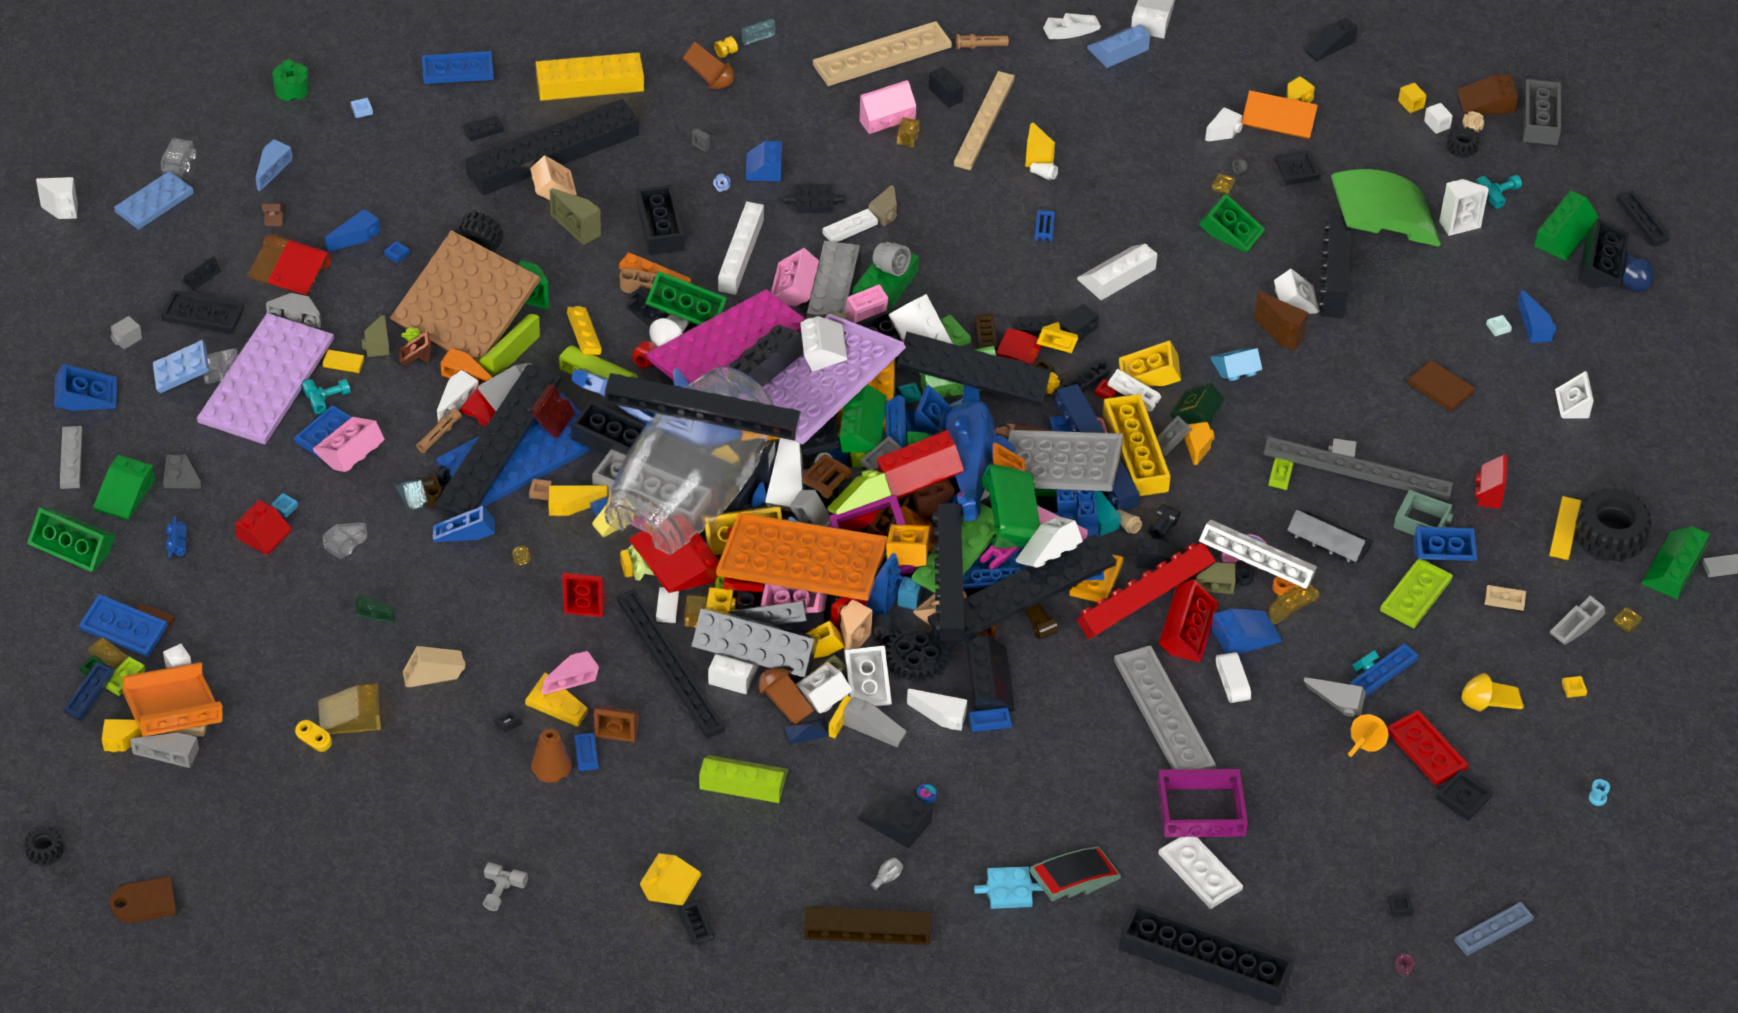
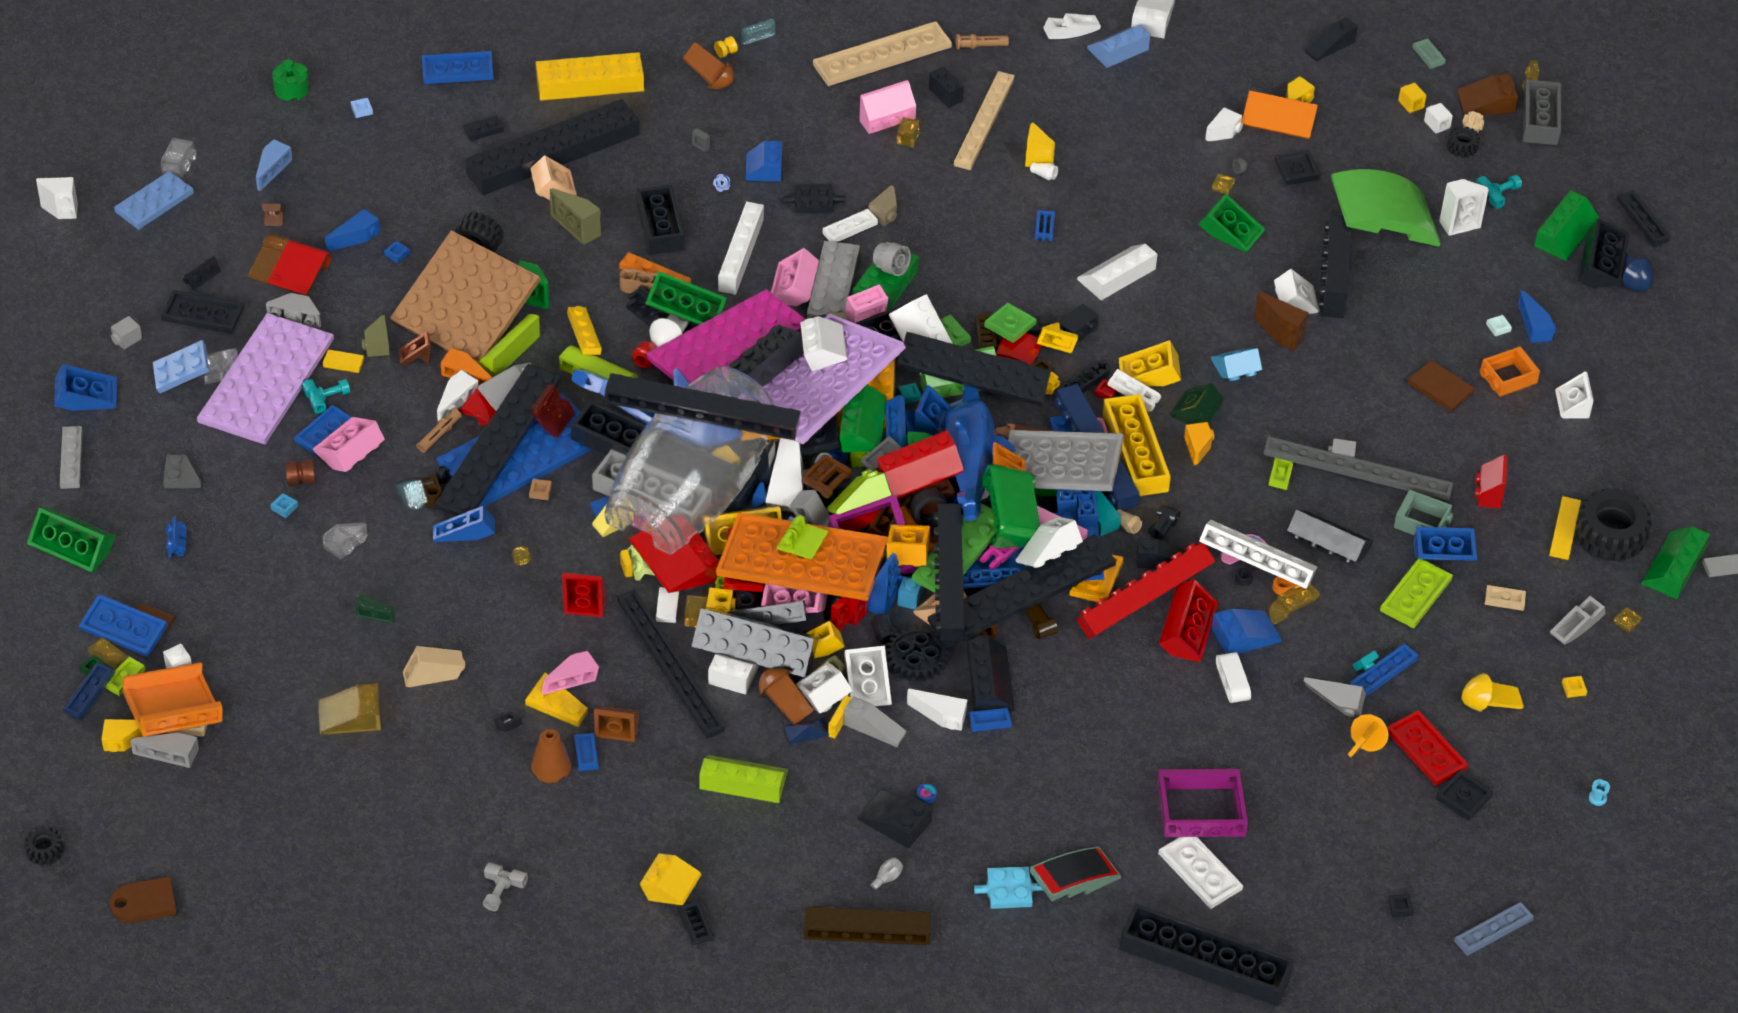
(124, 487): green slope -> none
(262, 527): red slope -> none
(300, 472): none -> copper wheel
(312, 734): yellow plate -> none
(411, 334): lime plant -> none
(572, 499): yellow slope -> none
(802, 538): none -> lime hinge
(855, 625): light nougat slope -> none
(920, 500): none -> black tyre
(1010, 322): none -> bright green plate
(1163, 710): light grey plate -> none
(1172, 435): dark grey plate -> none
(1218, 578): olive slope -> none
(1408, 961): clear pink bush -> none
(1428, 53): none -> sand green tile
(1523, 363): none -> orange window
(1532, 71): none -> clear yellow plate

